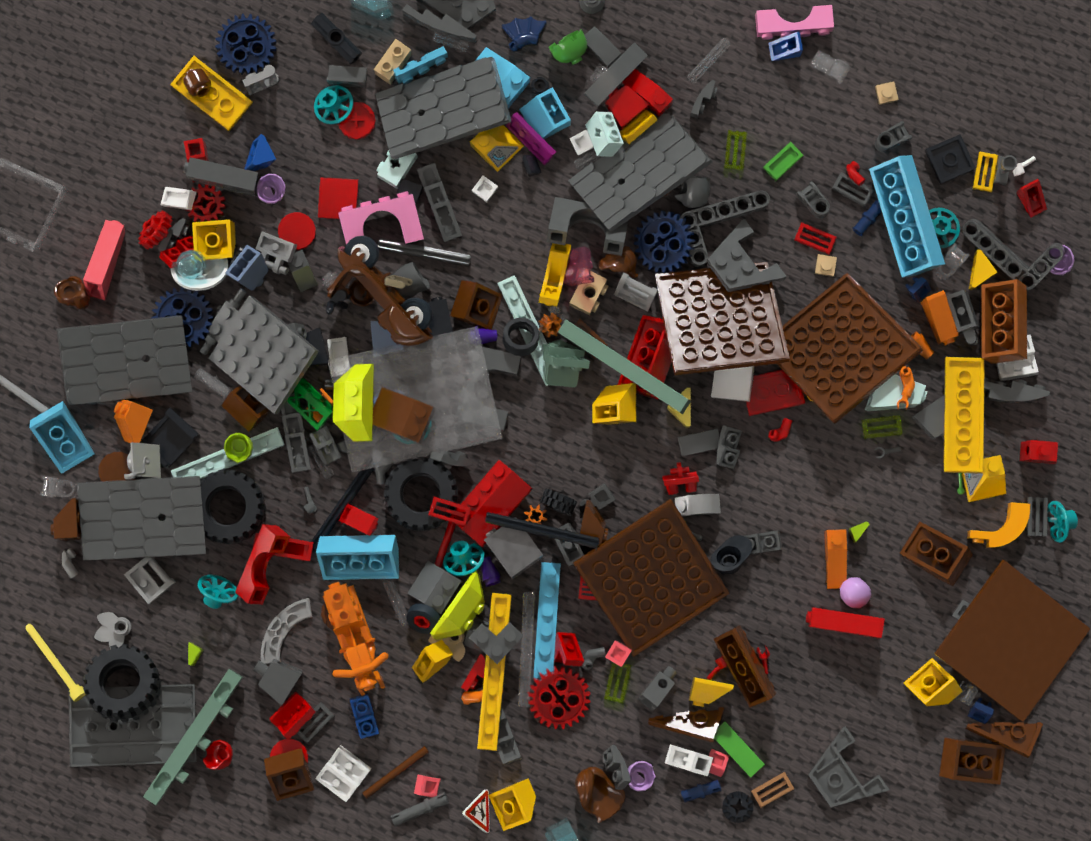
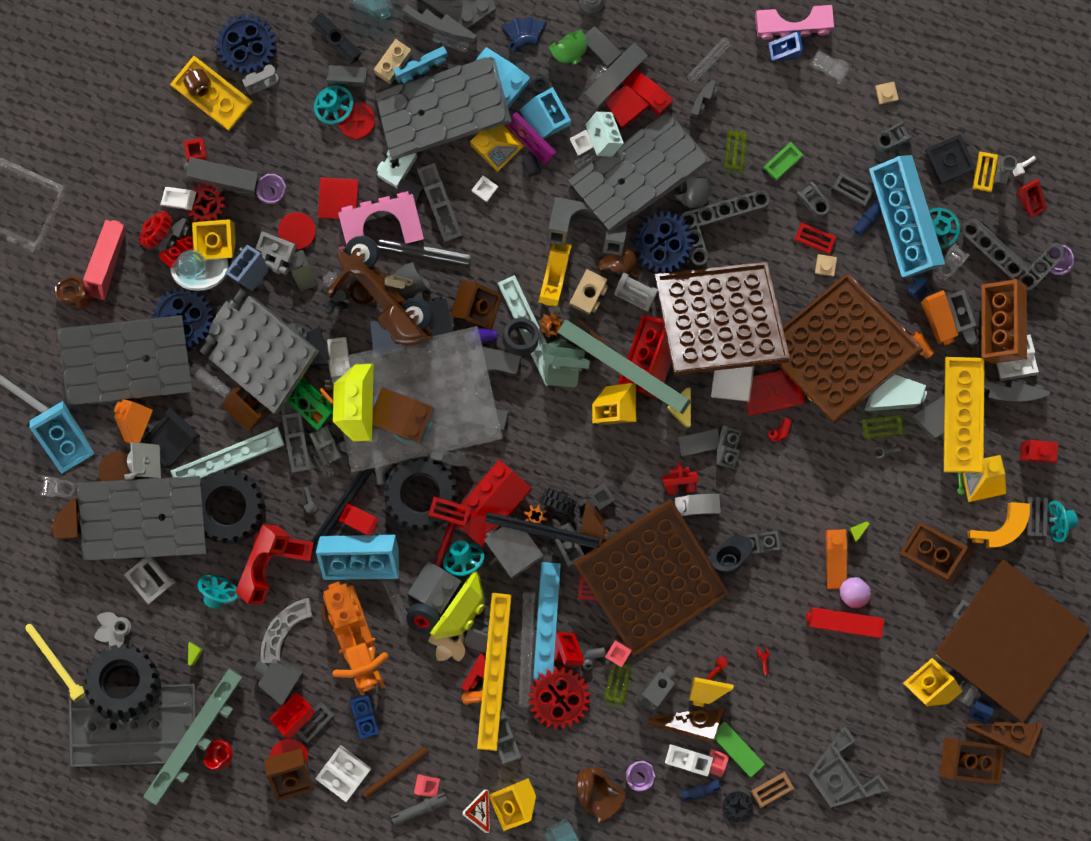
(67, 562): light grey arm -> none
(238, 447): lime hair -> none
(259, 155): blue slope -> none
(432, 660): yellow slope -> none
(490, 575): dark purple cone -> none
(496, 646): dark grey plate -> none
(579, 267): clear pink wing -> none
(615, 763): dark grey slope -> none
(637, 126): yellow tile -> none
(735, 267): dark grey wing -> none
(745, 666): reddish brown slope -> none
(853, 174): red arm -> none
(908, 384): orange arm -> none
(981, 270): yellow slope -> none

